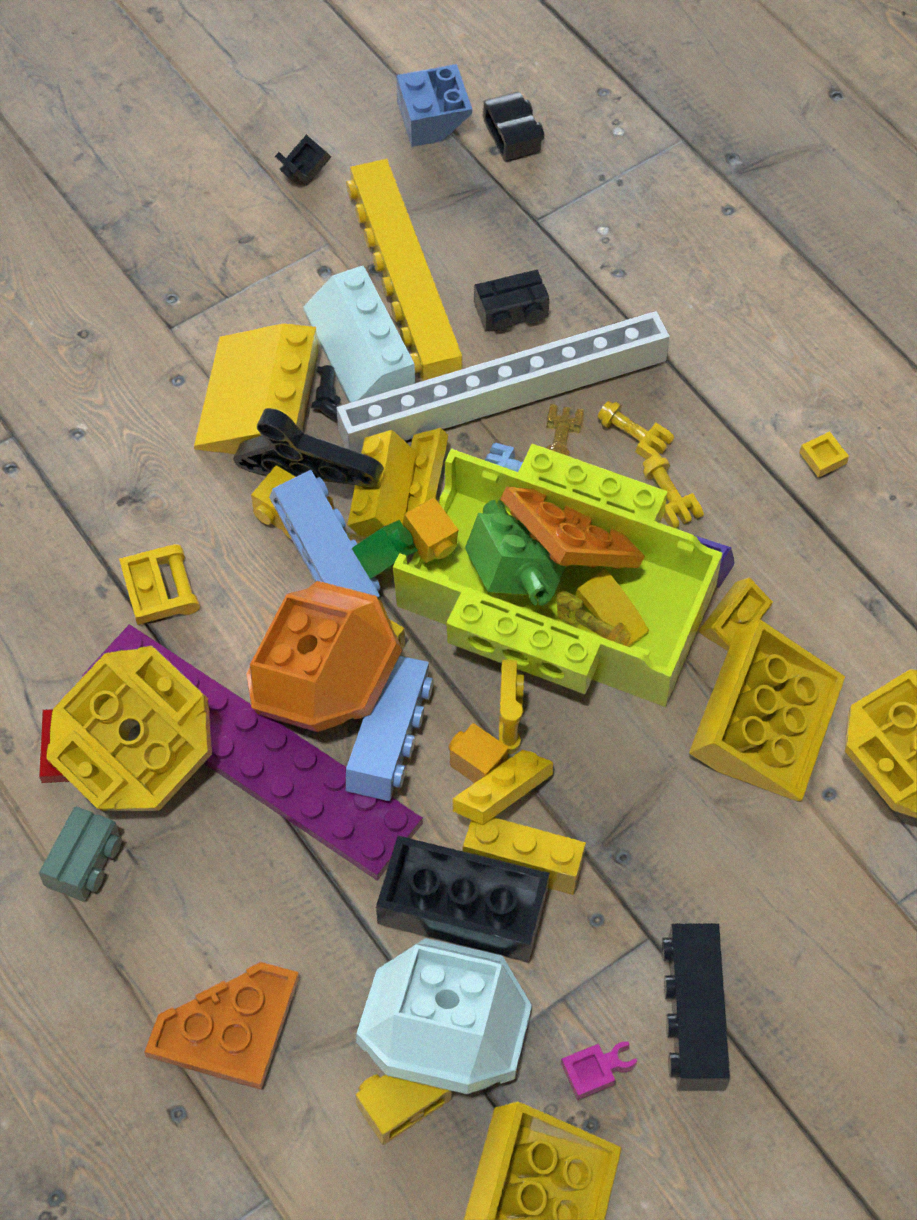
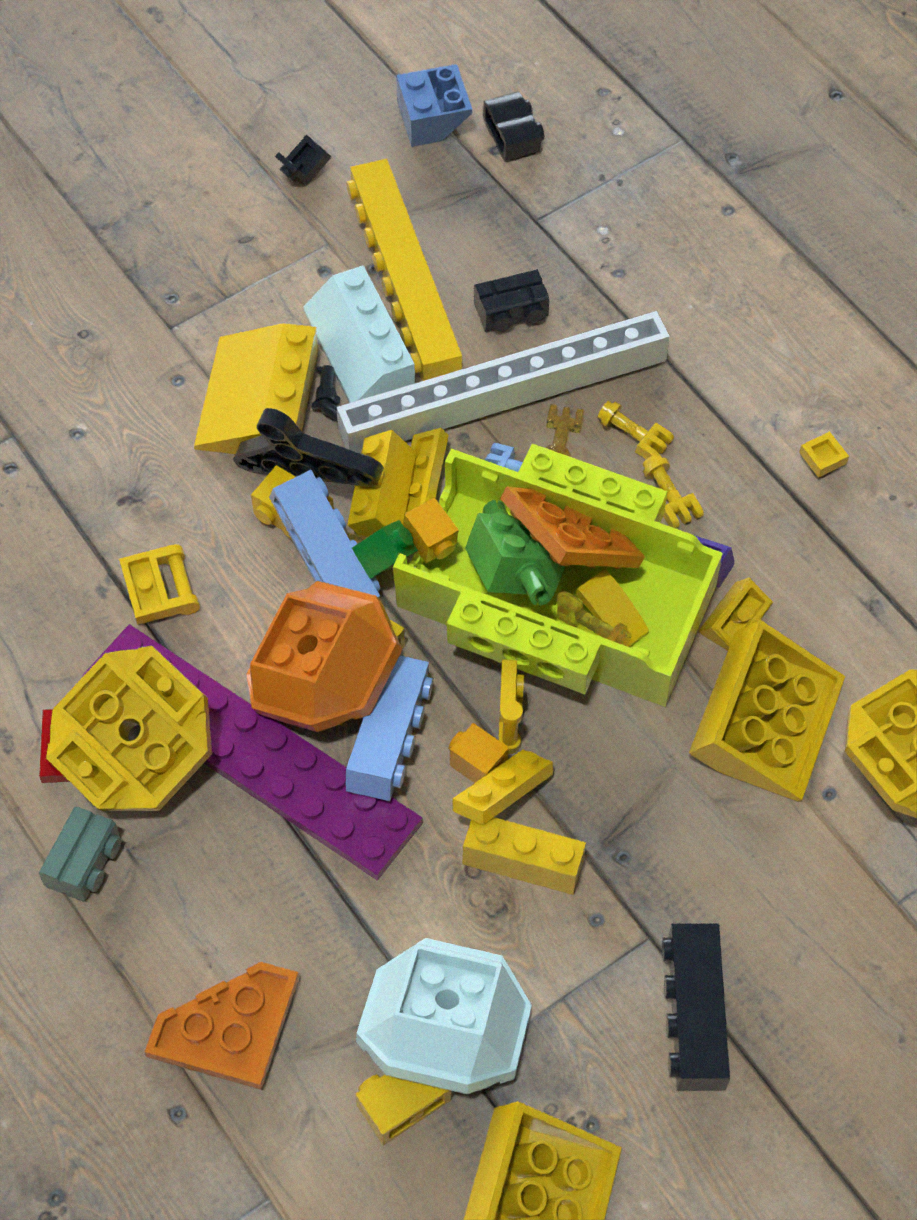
(462, 898): black brick -> none
(592, 1070): dark pink plate -> none

